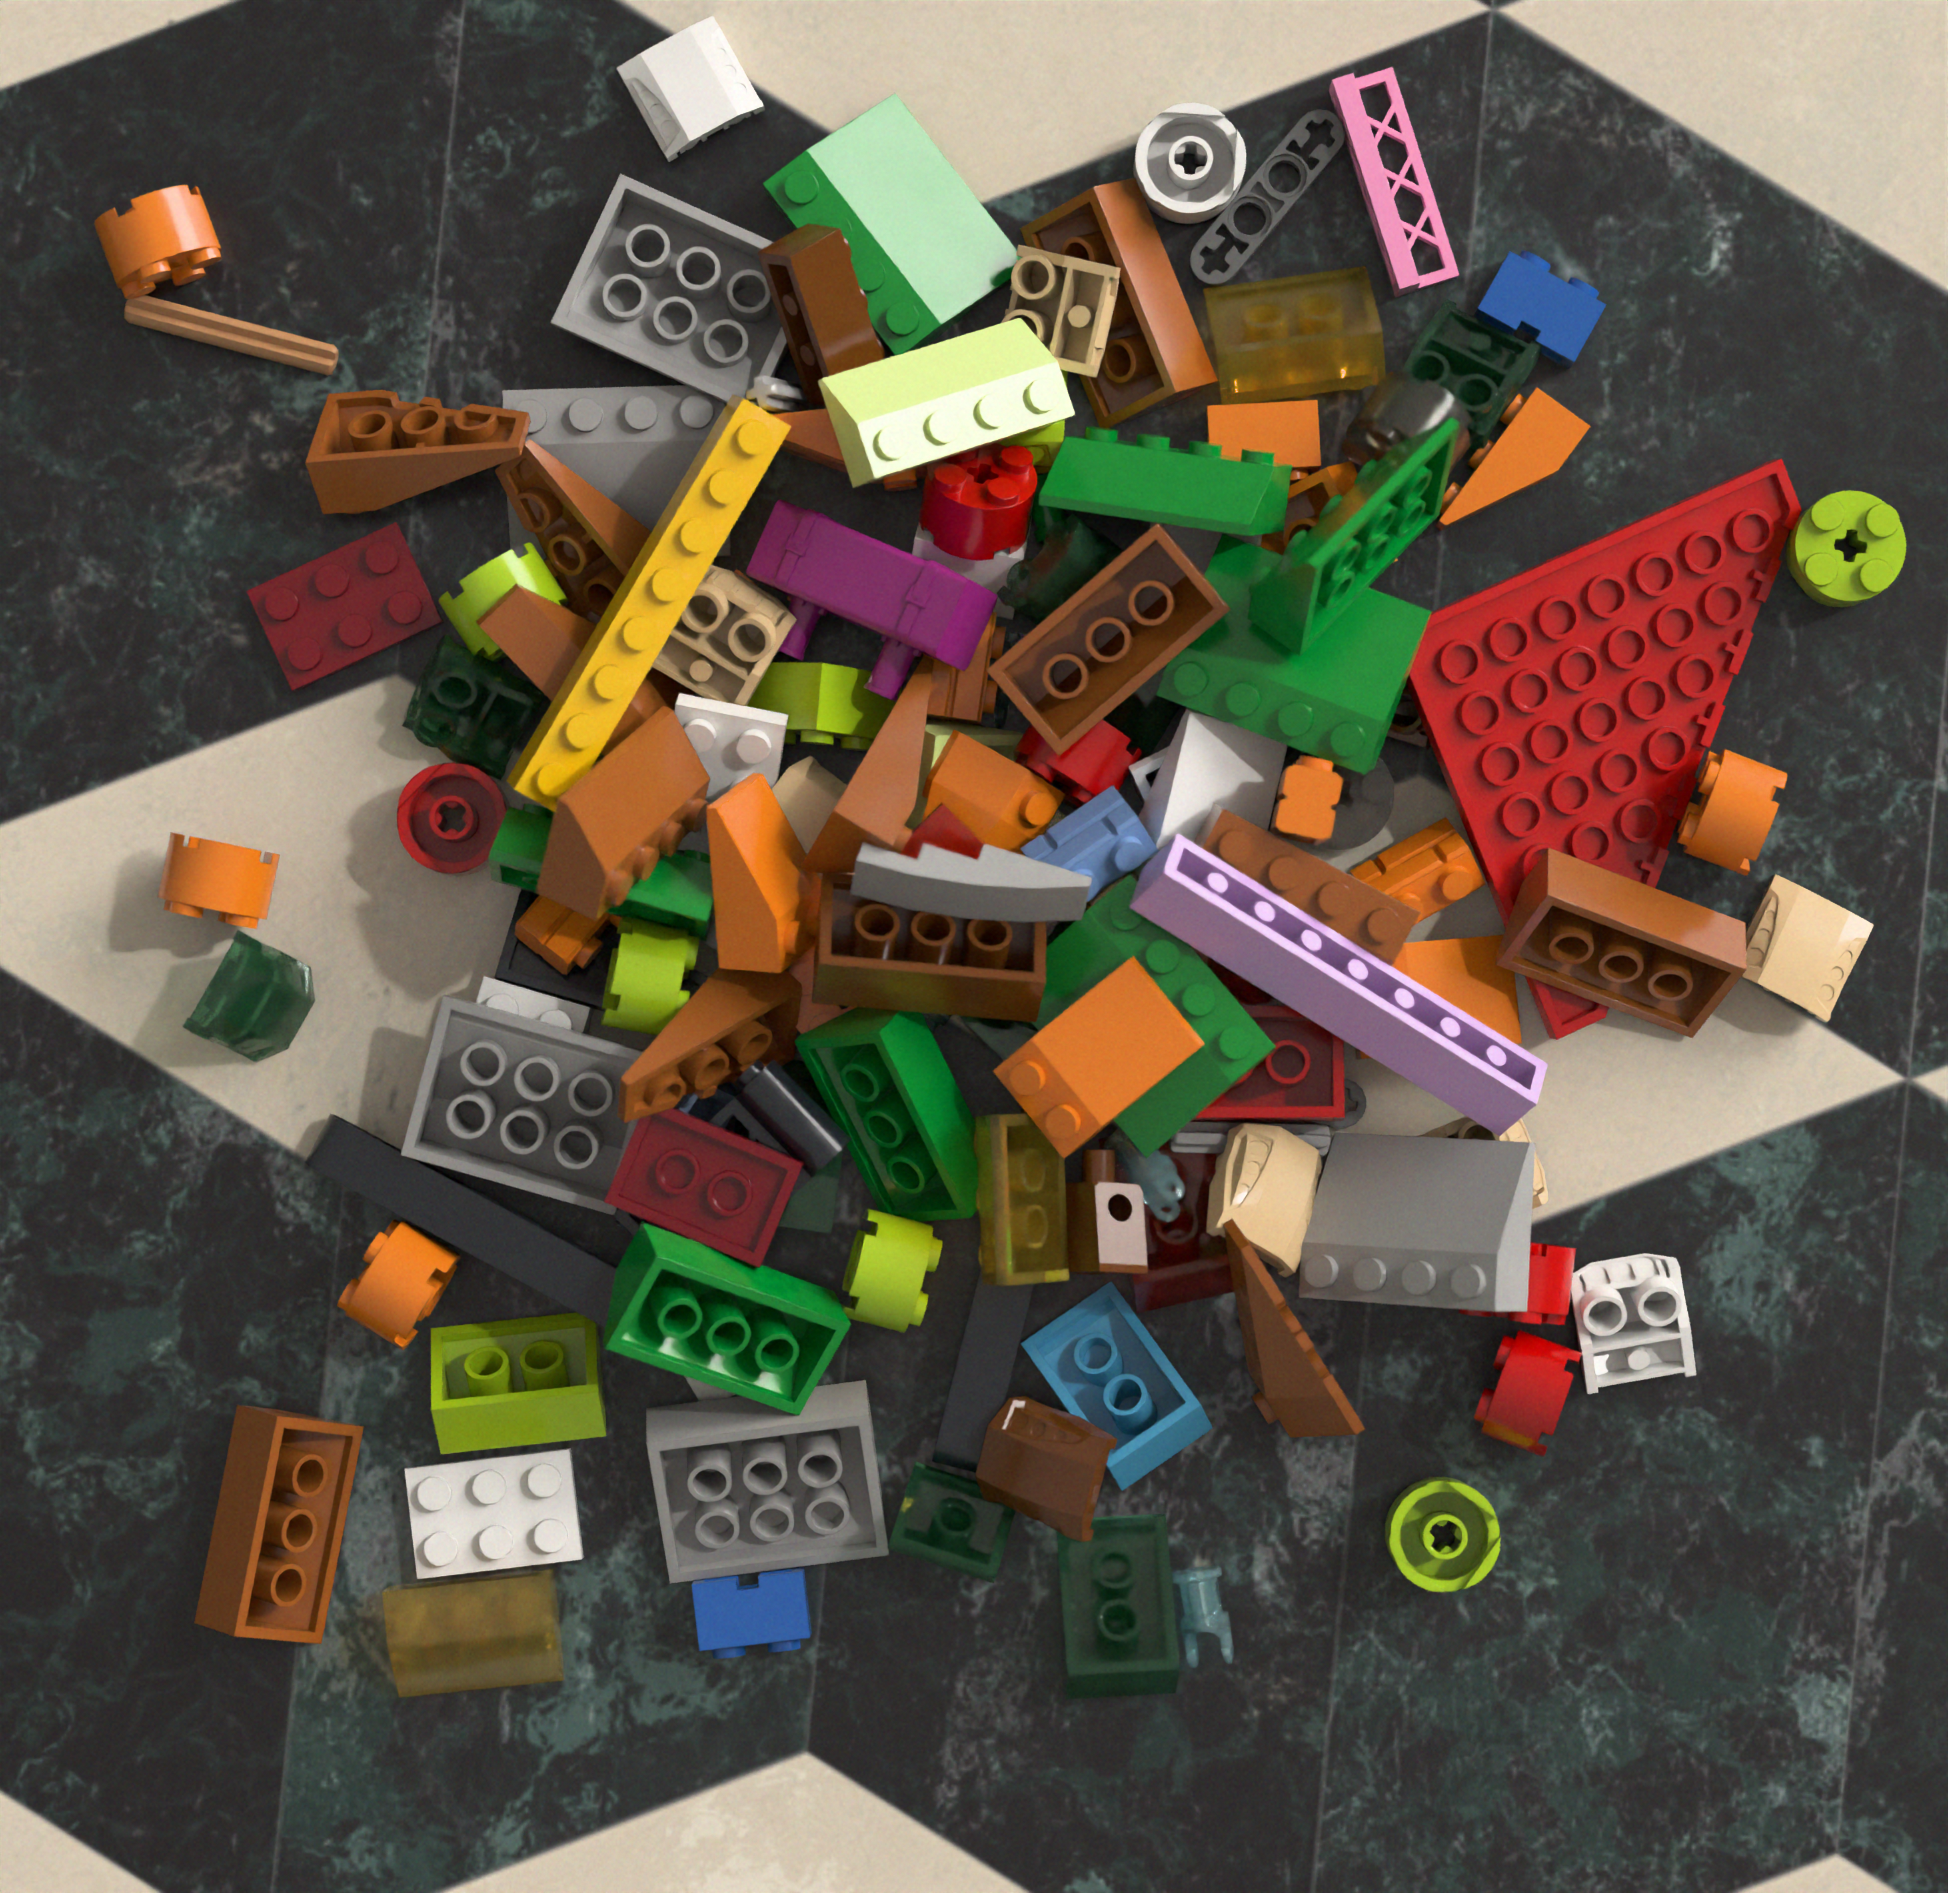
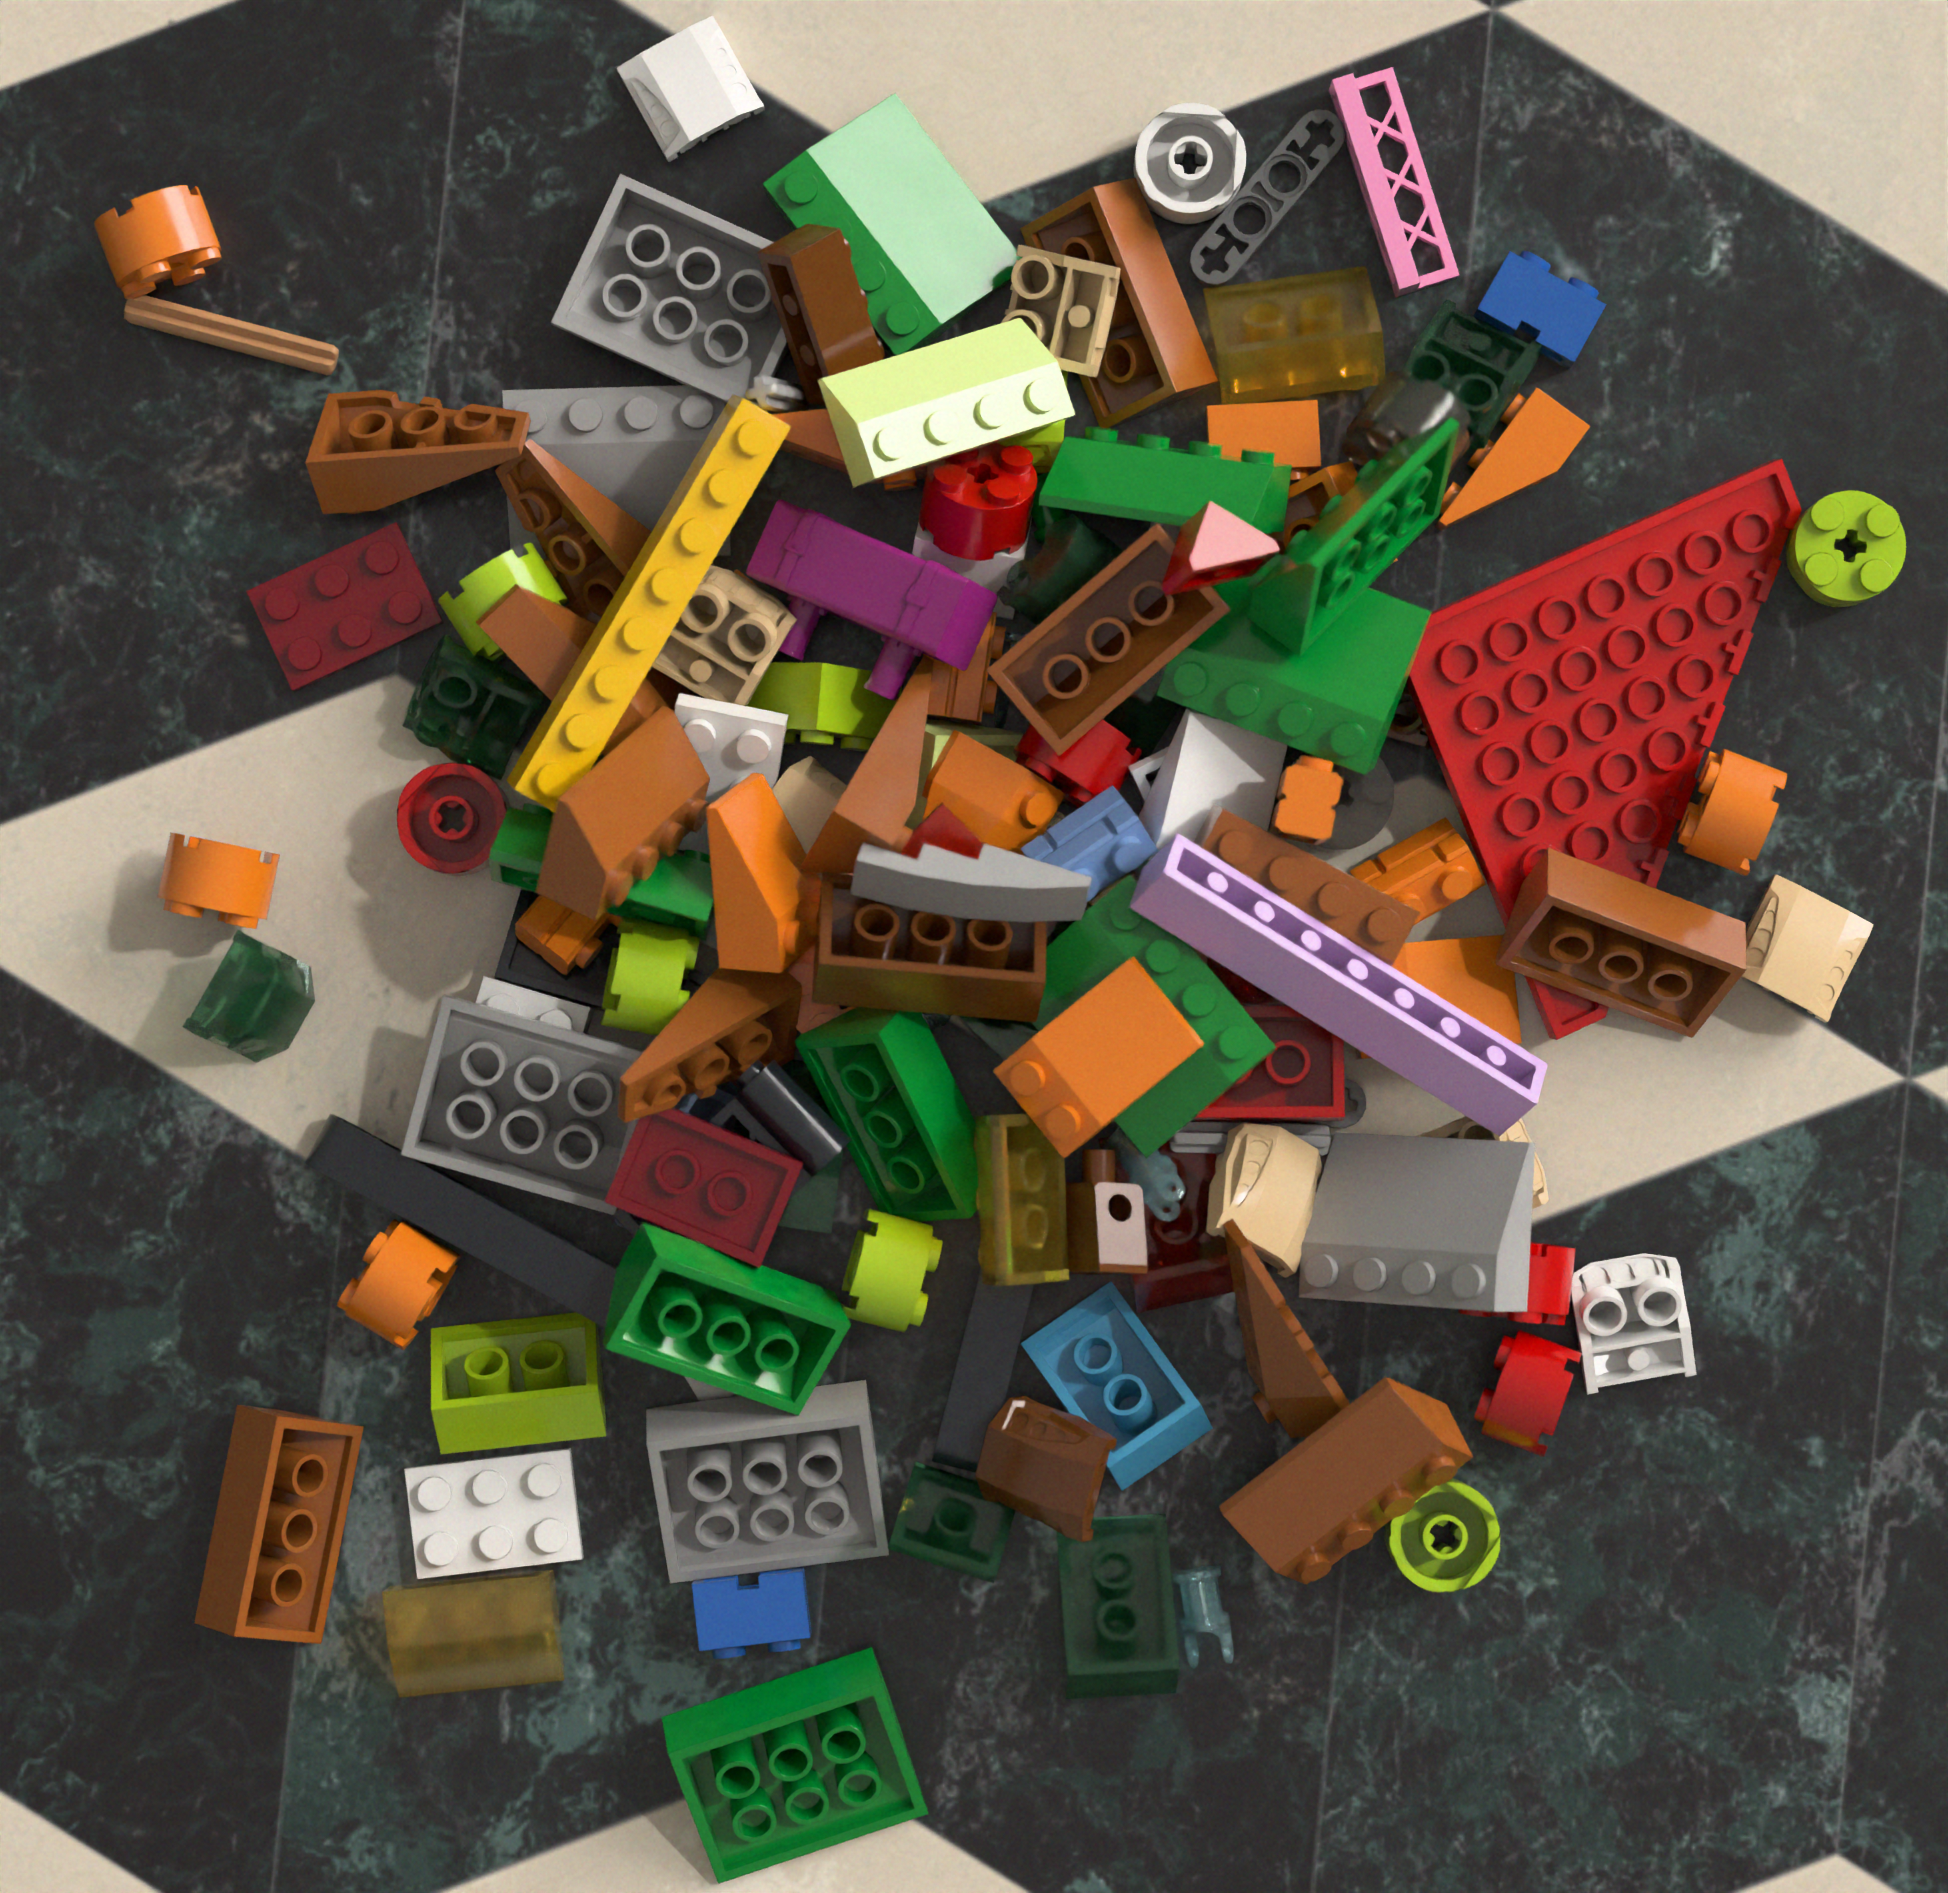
(793, 1765): none -> green slope
(1215, 550): none -> slope
(1348, 1480): none -> dark orange slope

